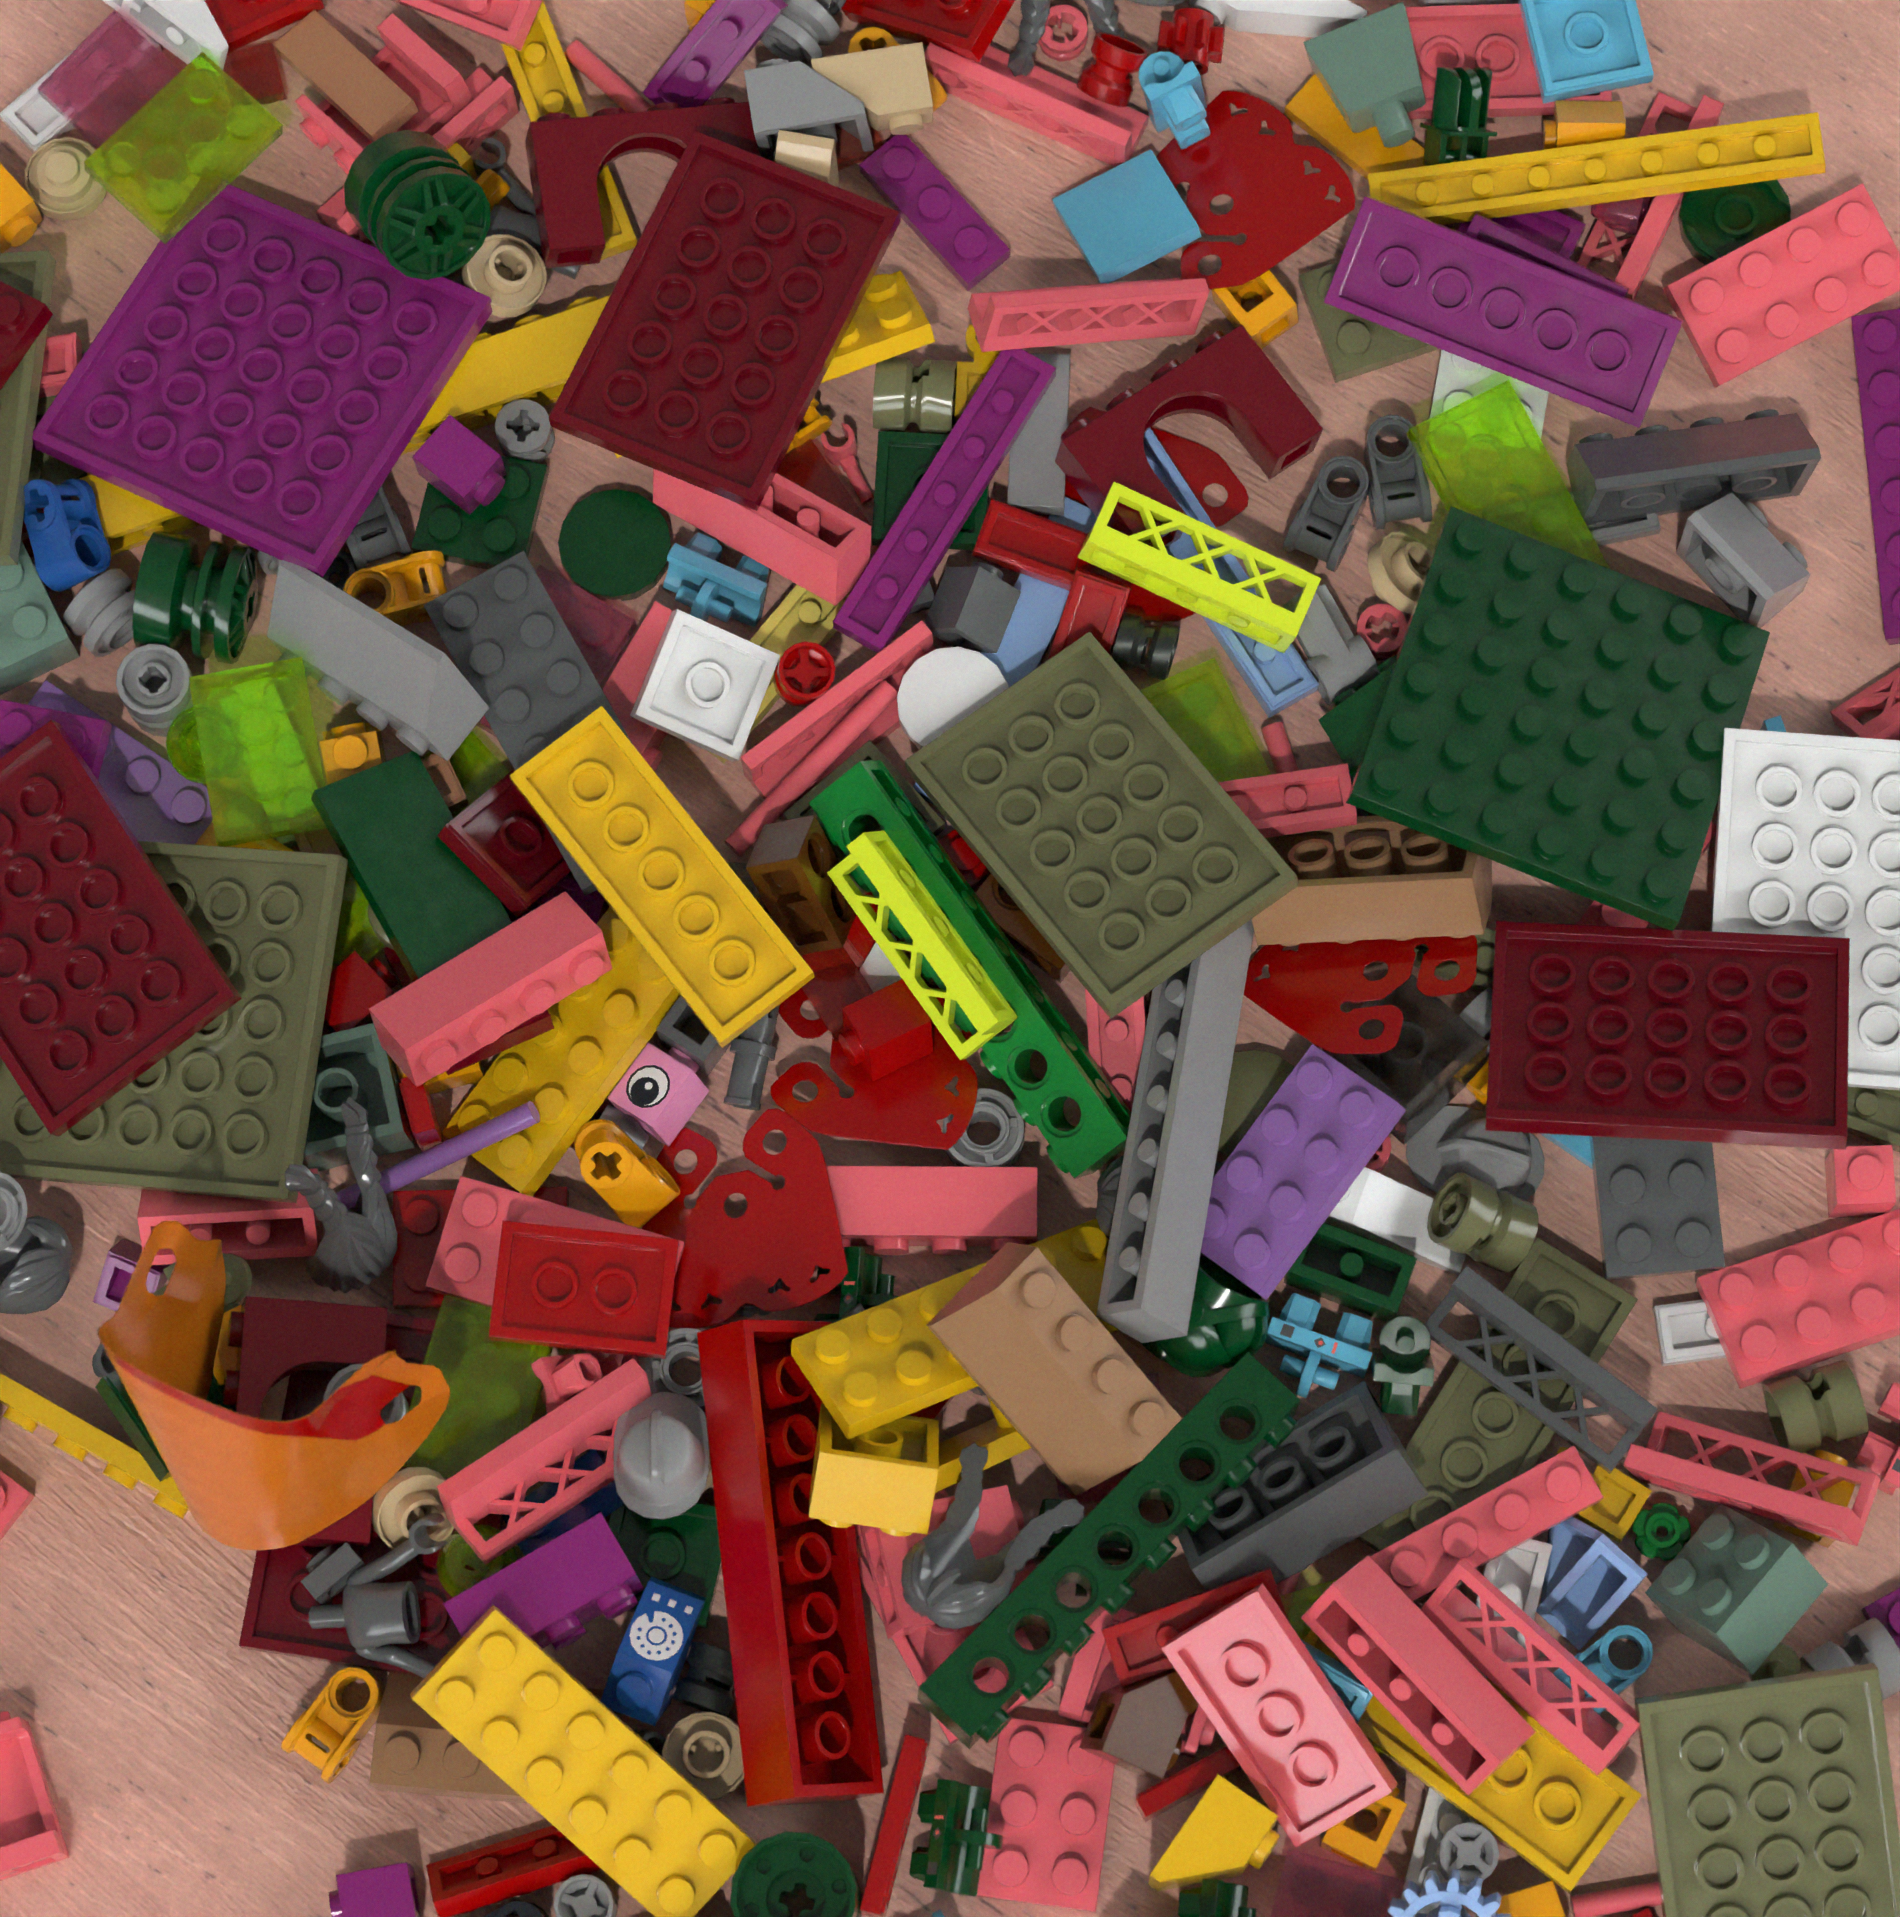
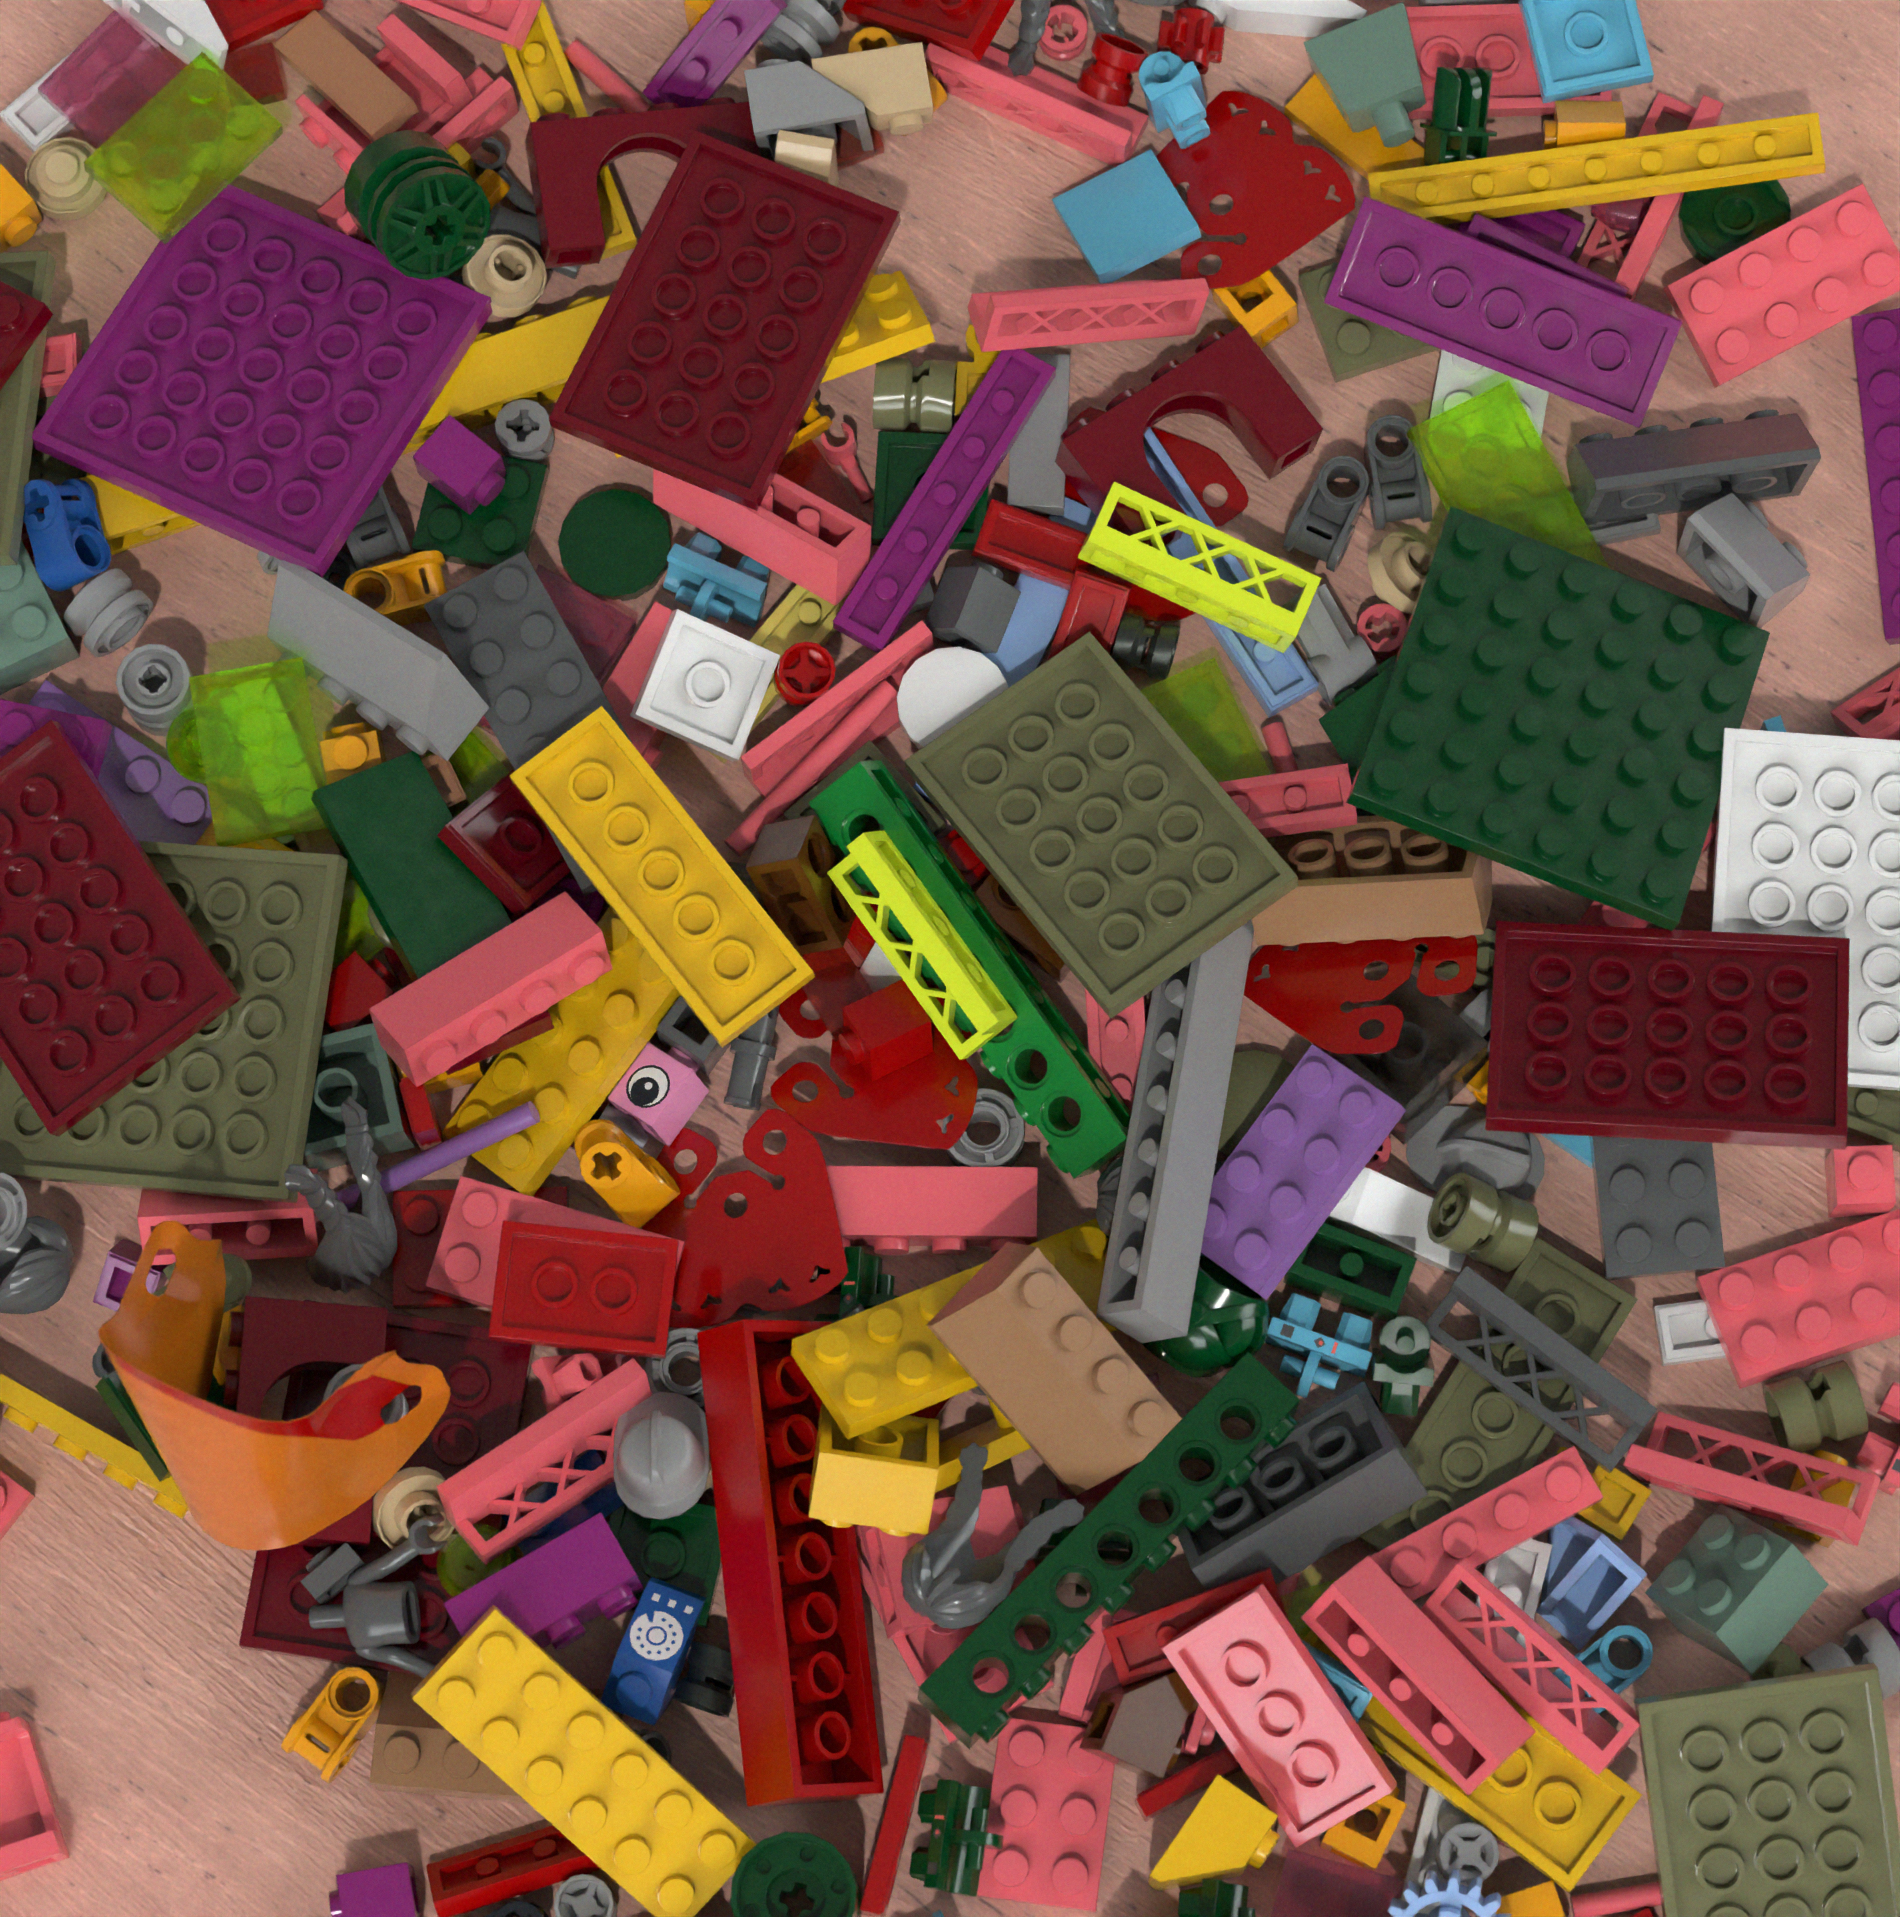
(207, 598): dark green wheel -> none
(489, 1388): clear neon green plate -> none
(706, 1753): tan plate -> none
(935, 210): magenta plate -> none
(1661, 1547): green plate -> none

